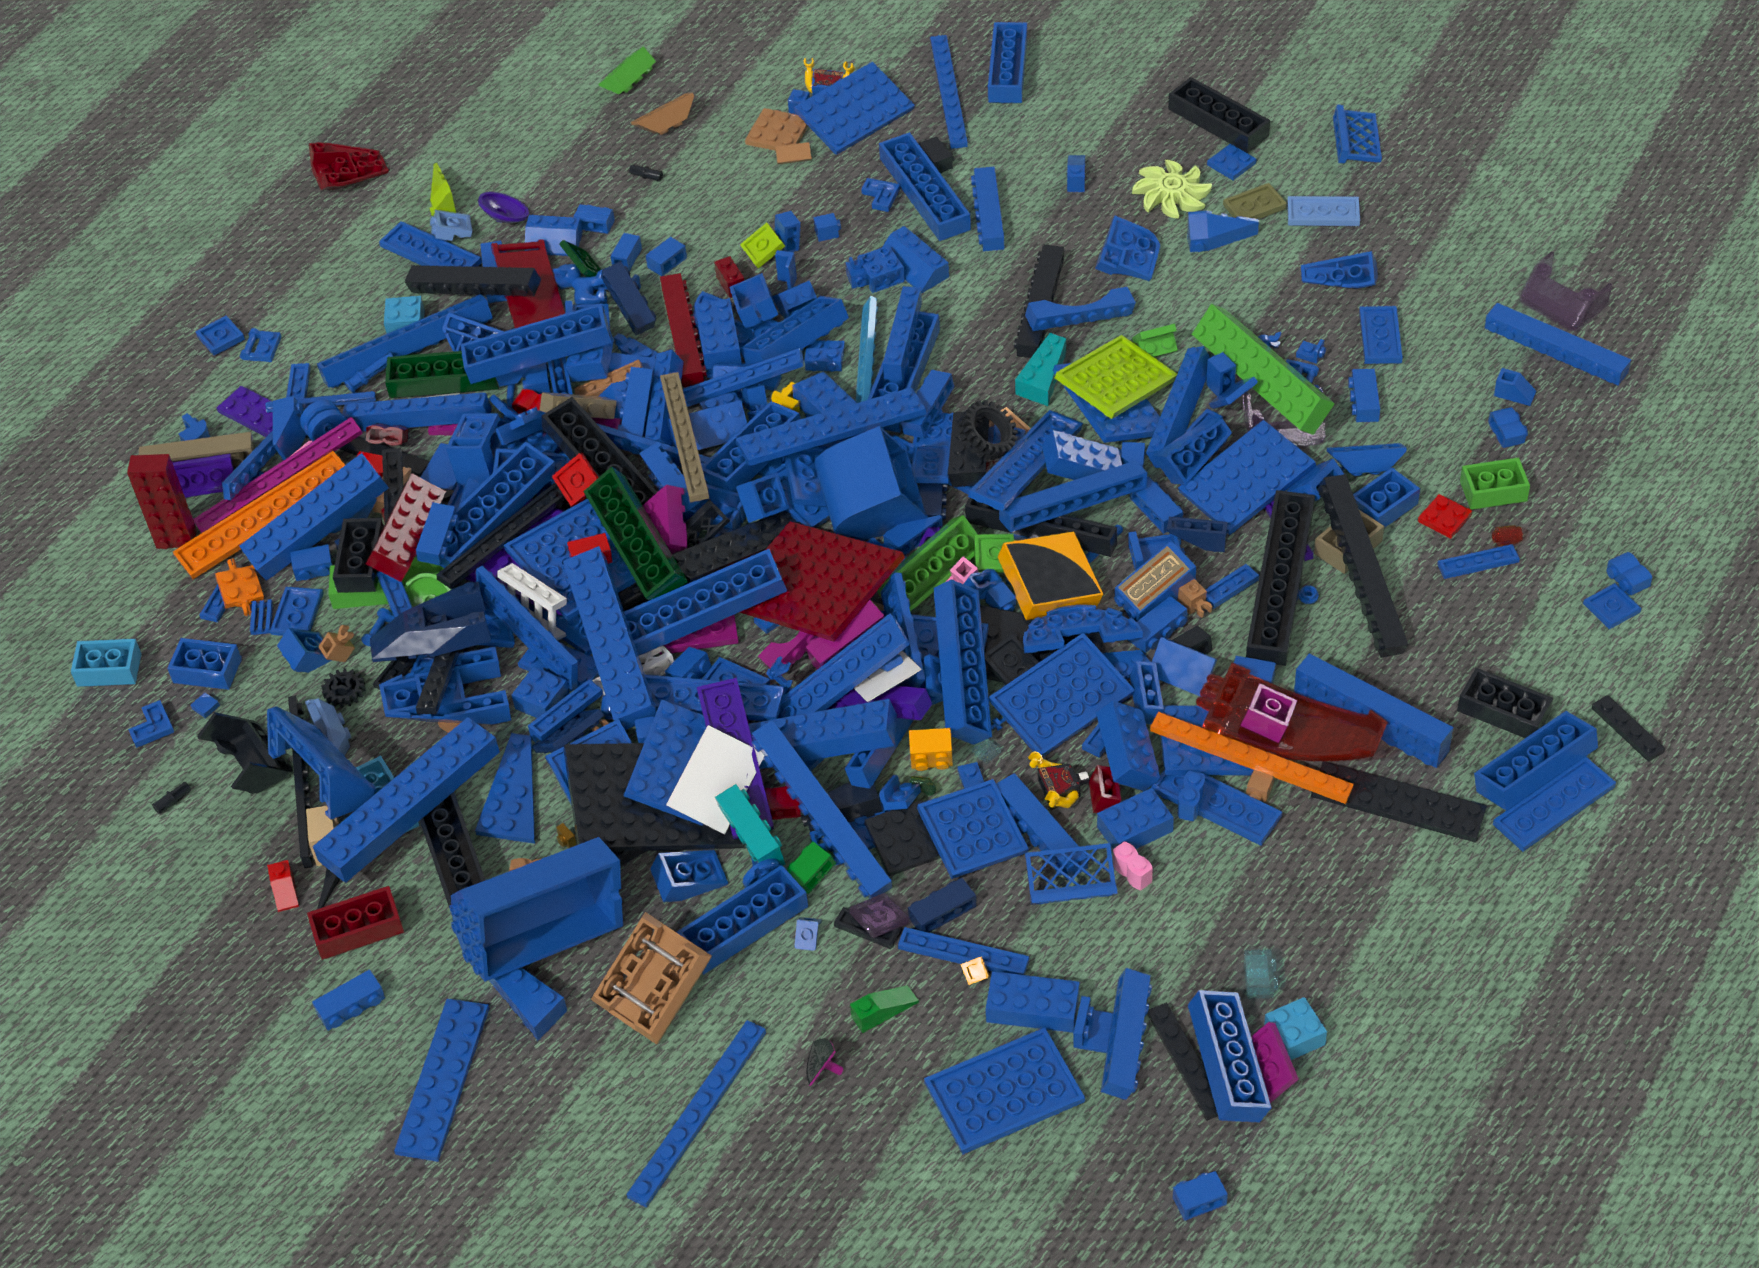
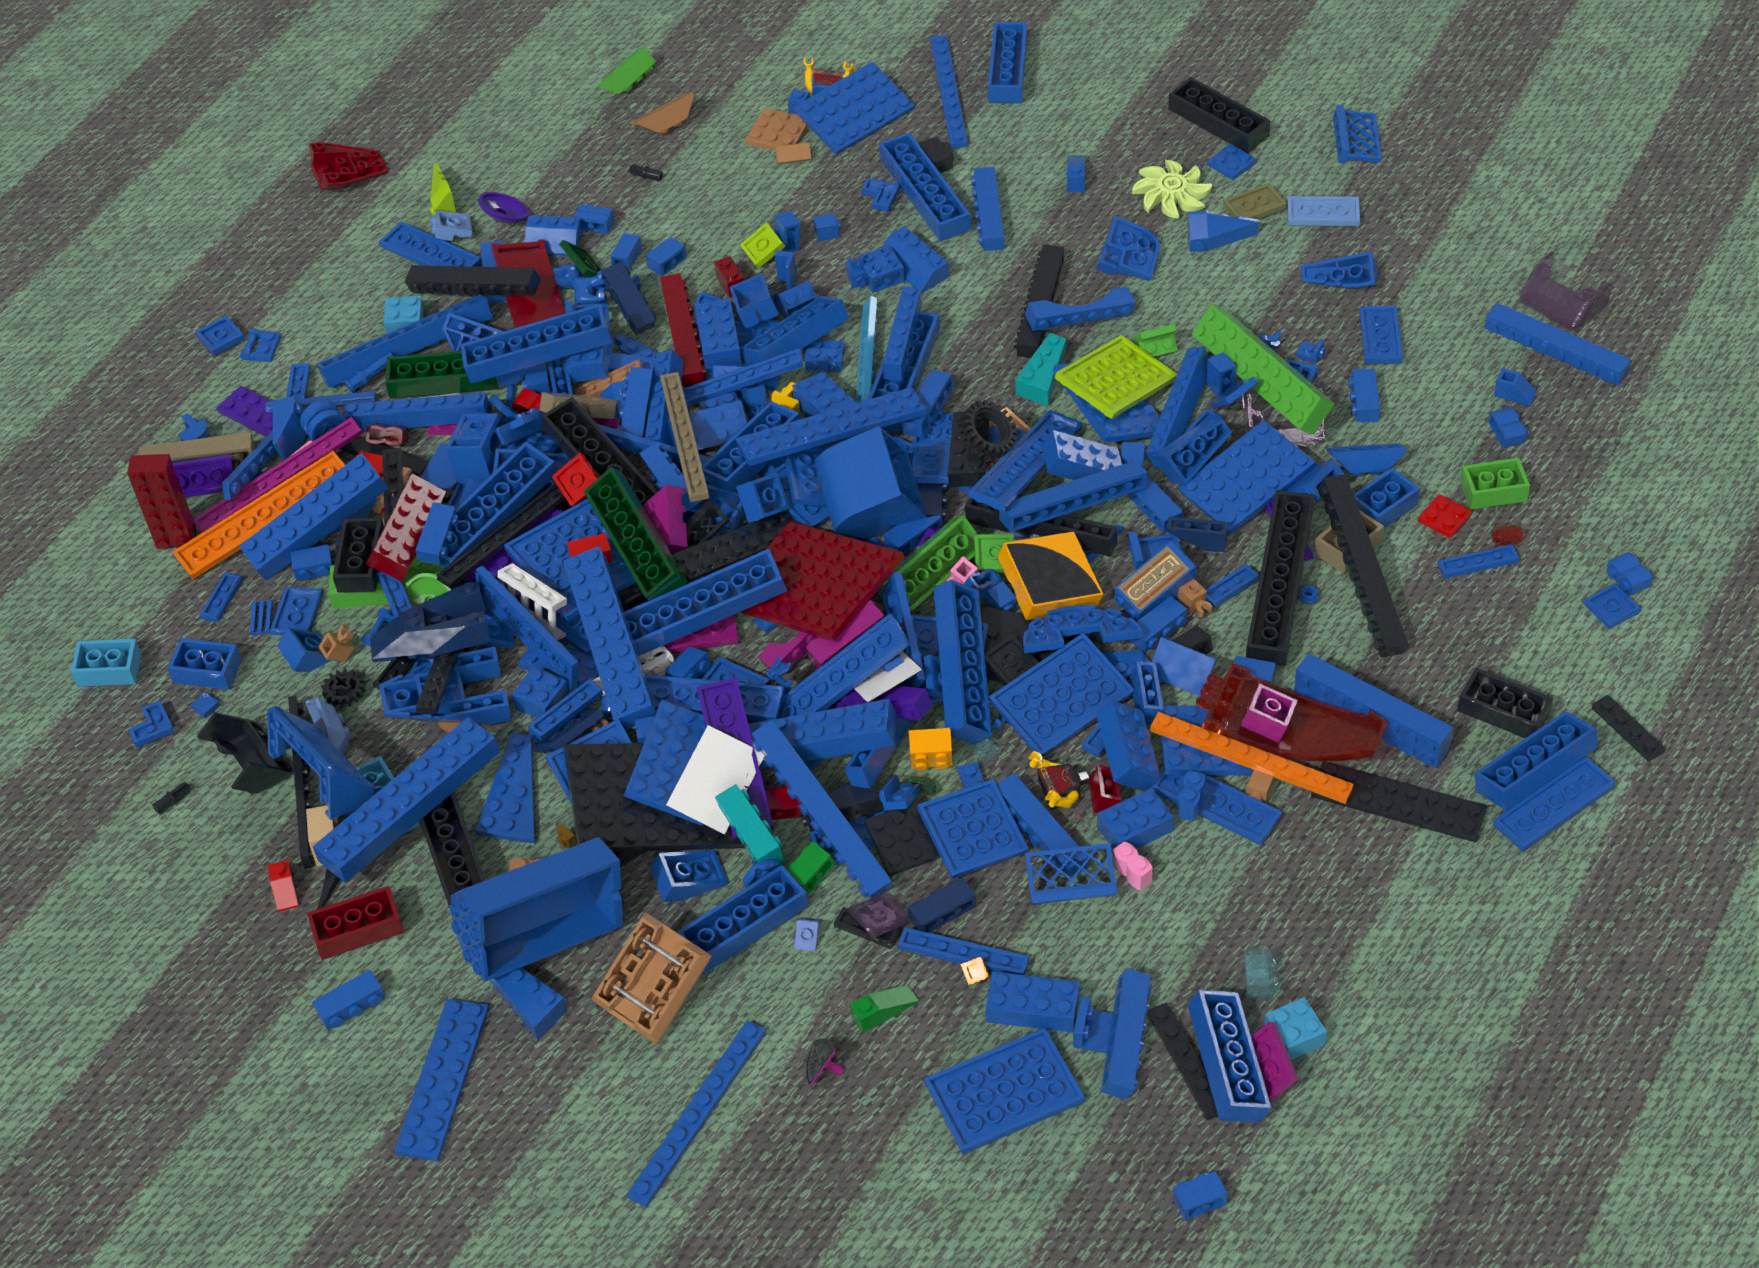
(239, 586): orange plate -> none

